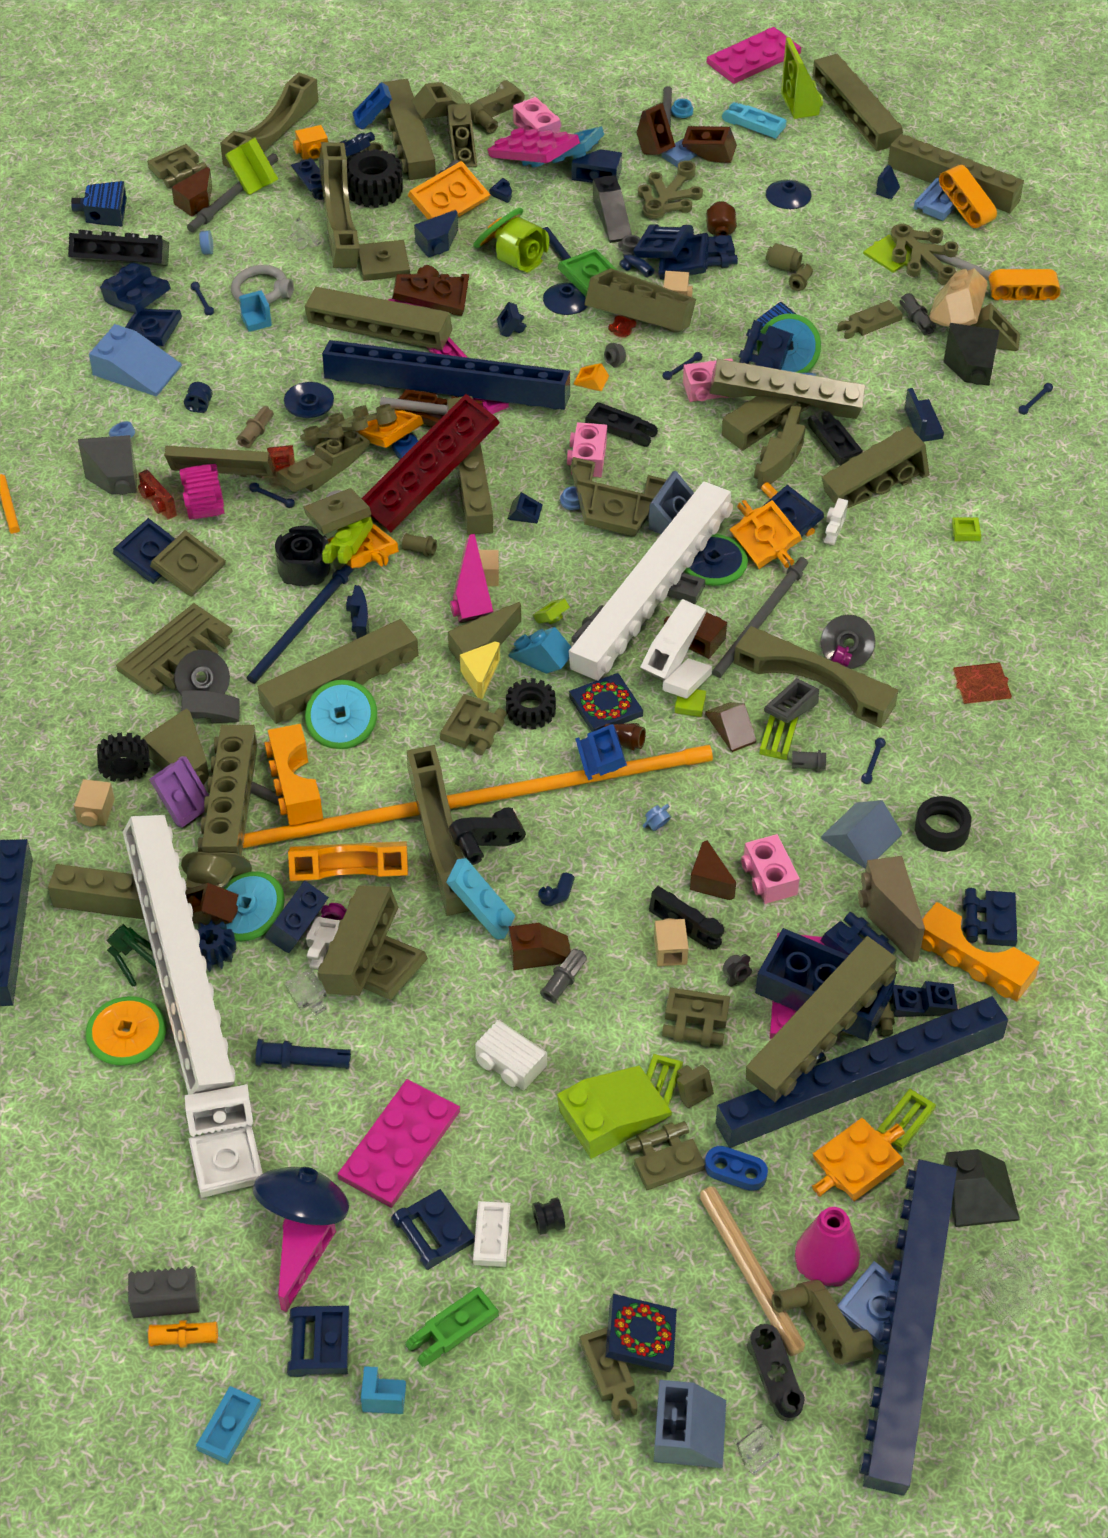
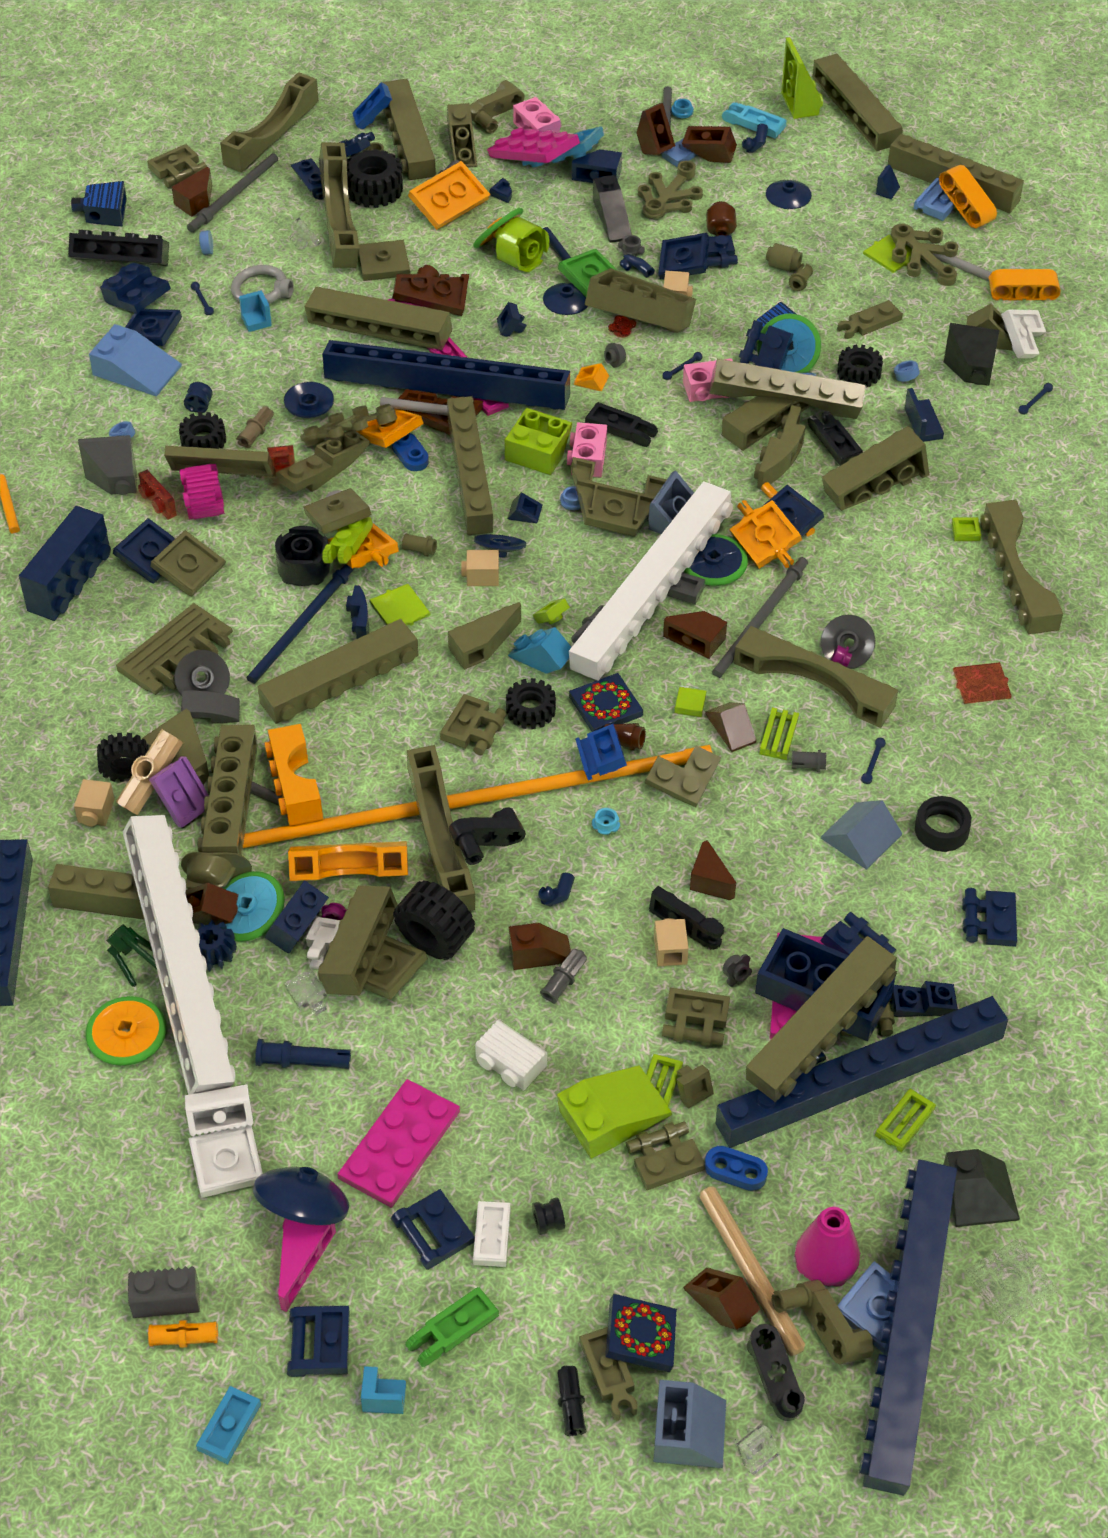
(65, 563): none -> dark blue brick
(156, 759): none -> tan piece
(199, 424): none -> black tyre
(251, 166): lime panel -> none
(289, 503): dark blue hinge -> none
(309, 142): light orange brick -> none
(341, 731): medium azure wheel -> none
(400, 604): none -> lime piece
(429, 462): dark red plate -> none
(434, 98): olive slope -> none
(434, 920): none -> black tyre
(437, 233): dark blue slope -> none
(471, 592): dark pink slope -> none
(479, 667): light yellow slope -> none
(480, 898): medium azure plate -> none
(500, 542): none -> dark blue dish
(537, 441): none -> lime slope
(571, 1401): none -> black axle
(606, 815): none -> medium azure plate
(657, 817): medium blue plate -> none
(663, 241): dark blue plate -> none
(673, 640): white slope -> none
(684, 783): none -> olive plate
(687, 678): white tile -> none
(723, 1297): none -> reddish brown slope
(750, 55): dark pink plate -> none
(758, 141): none -> dark blue arm
(767, 863): bright pink brick -> none
(788, 697): dark grey slope -> none
(835, 518): white plate -> none
(858, 1159): light orange plate -> none
(860, 356): none -> black tyre
(892, 904): dark tan slope -> none
(906, 371): none -> medium blue tile
(917, 314): dark grey pin -> none
(960, 299): tan wedge -> none
(1005, 971): light orange arch -> none
(1021, 328): none -> white plate
(1036, 605): none -> olive arch

